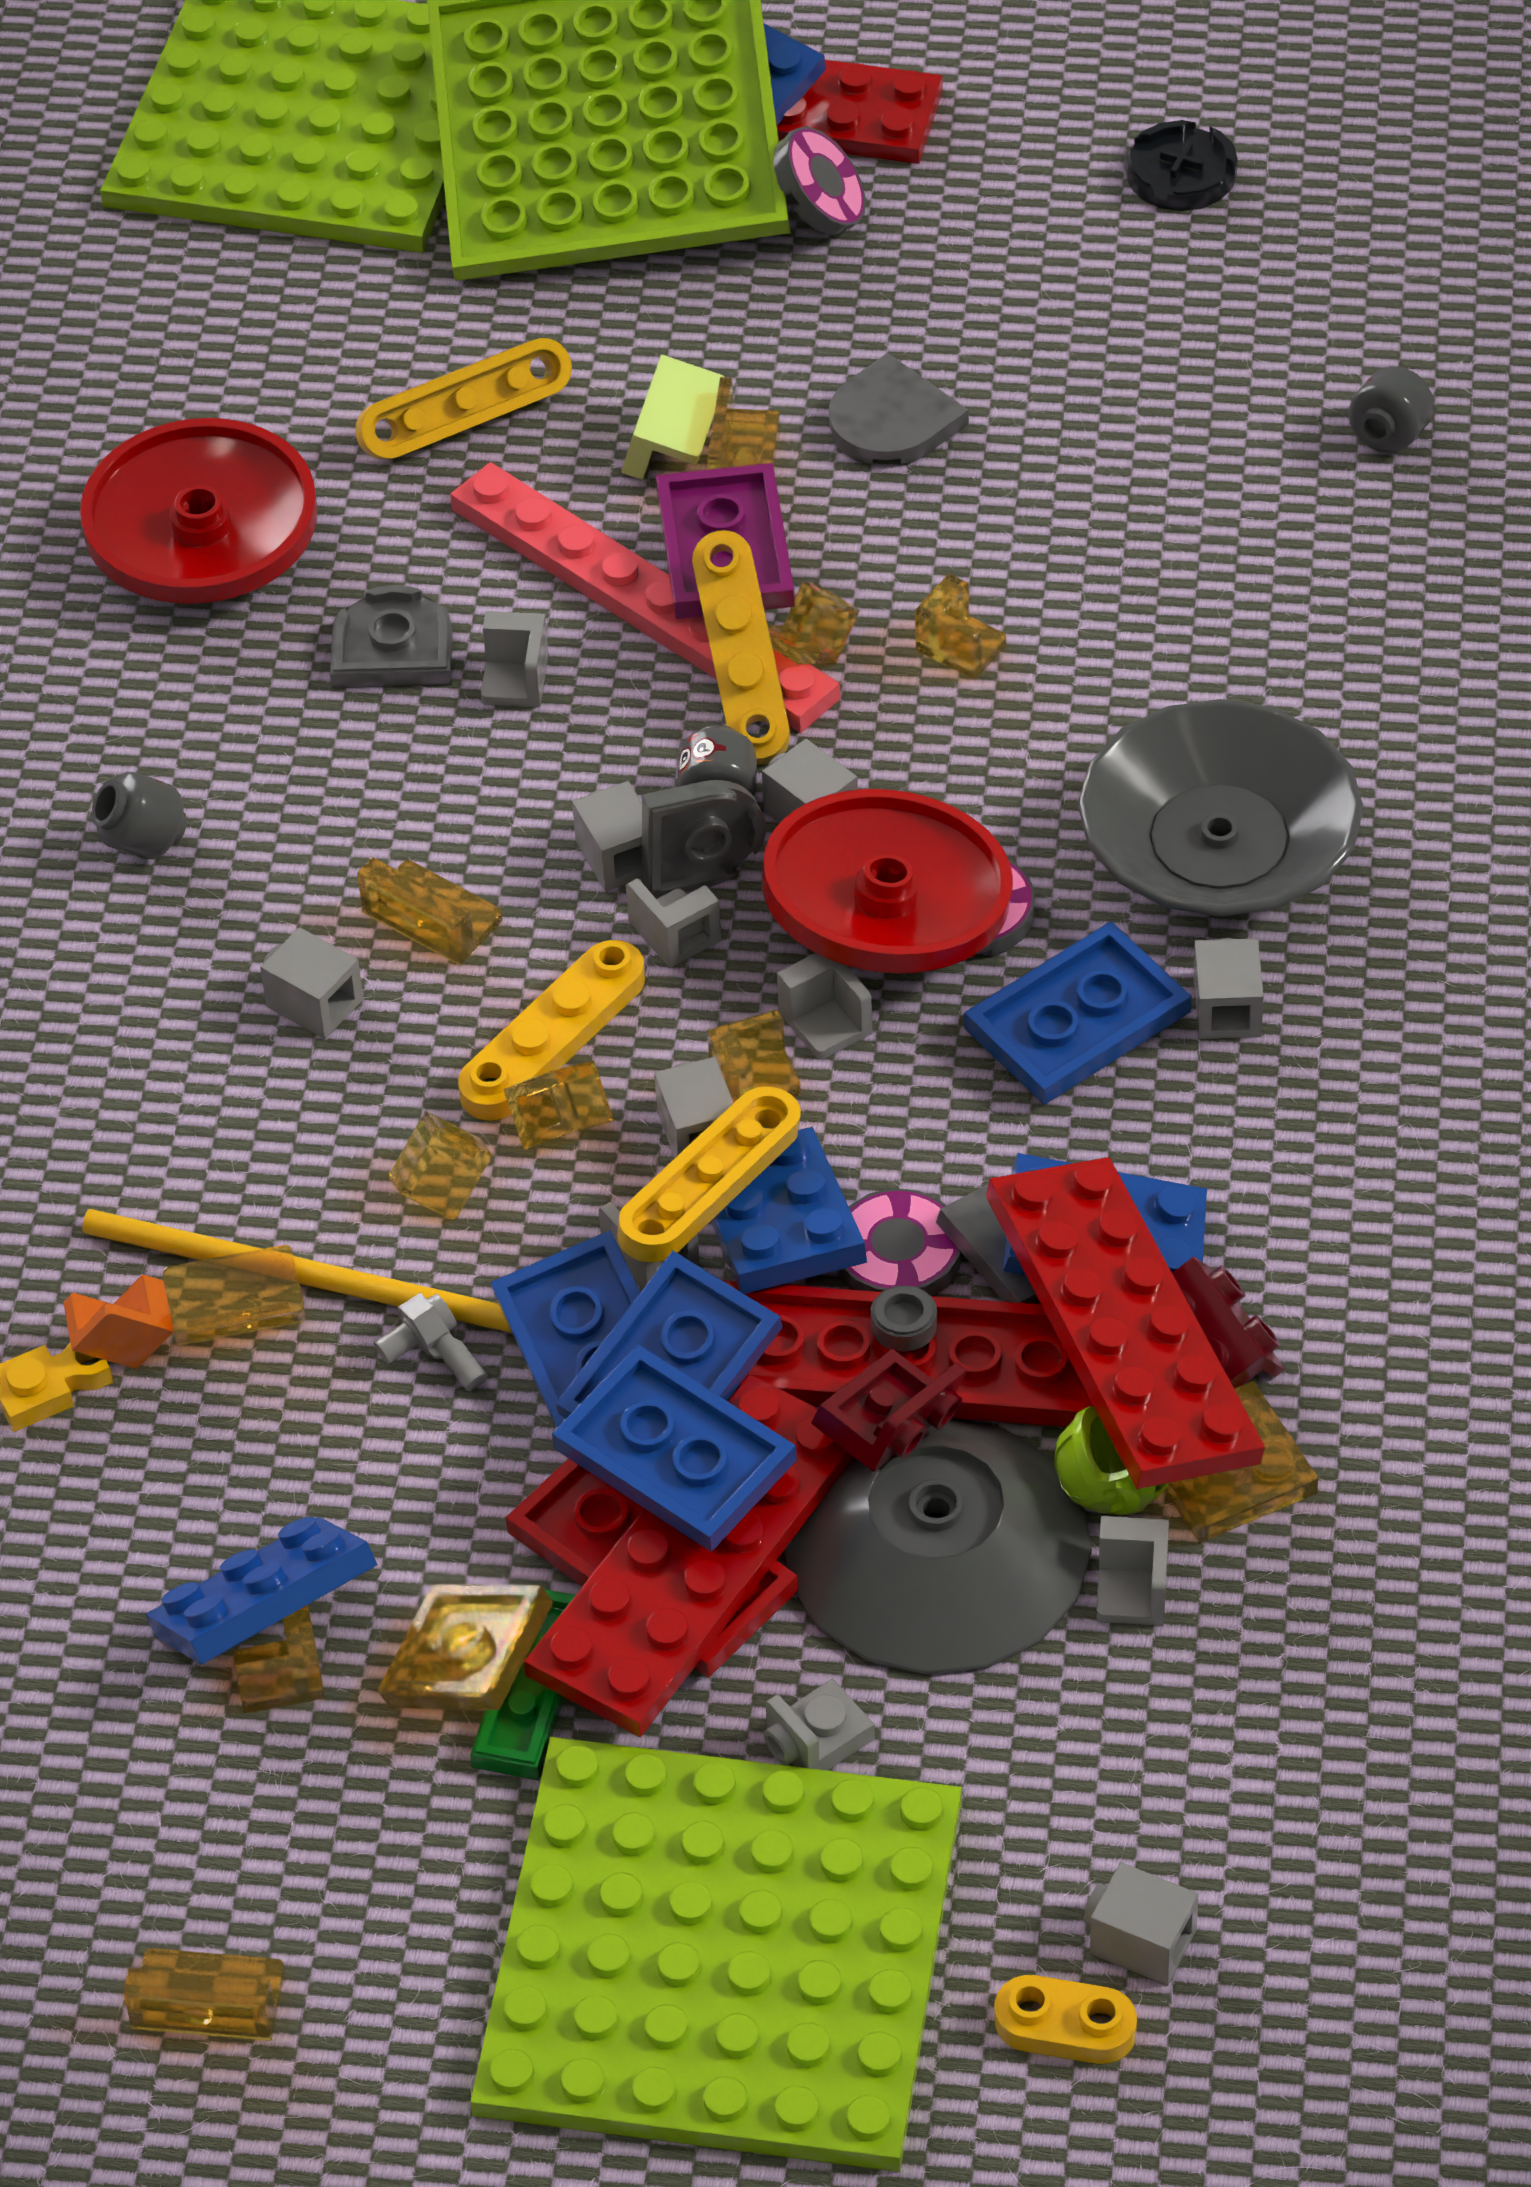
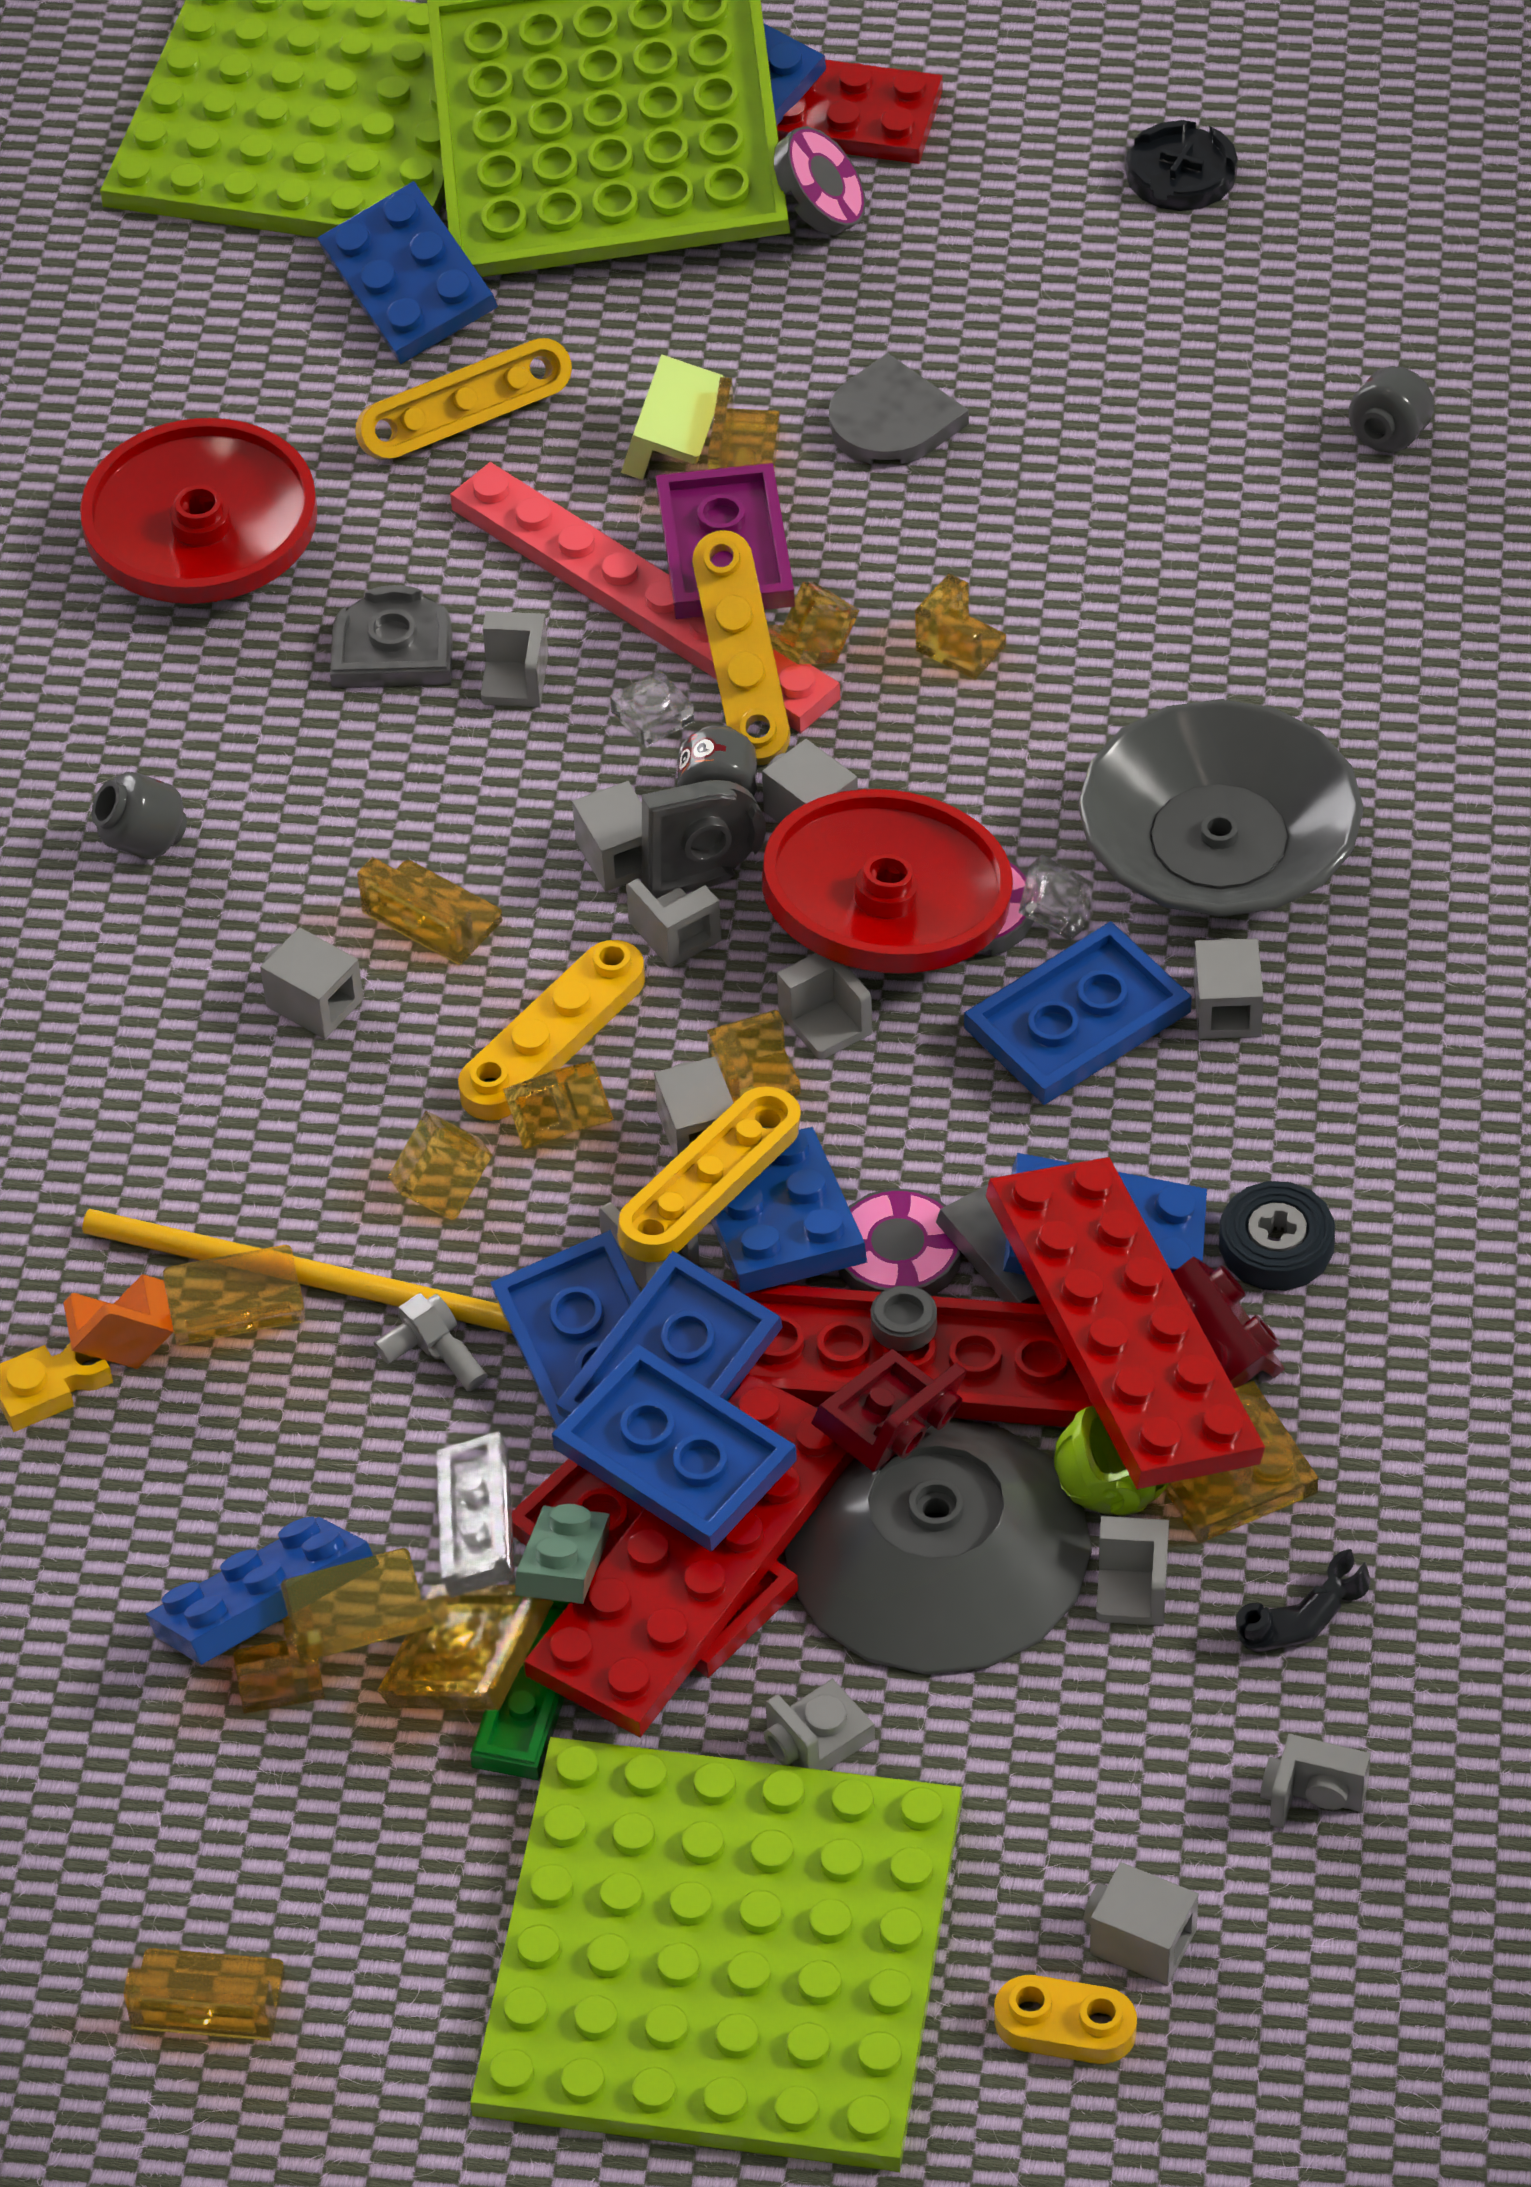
(358, 1604): none -> clear yellow panel
(407, 272): none -> blue plate
(475, 1514): none -> clear plate
(562, 1553): none -> sand green plate
(652, 708): none -> clear plate
(1056, 897): none -> clear plate
(1280, 1264): none -> black bush
(1298, 1624): none -> black arm
(1318, 1772): none -> light grey bracket

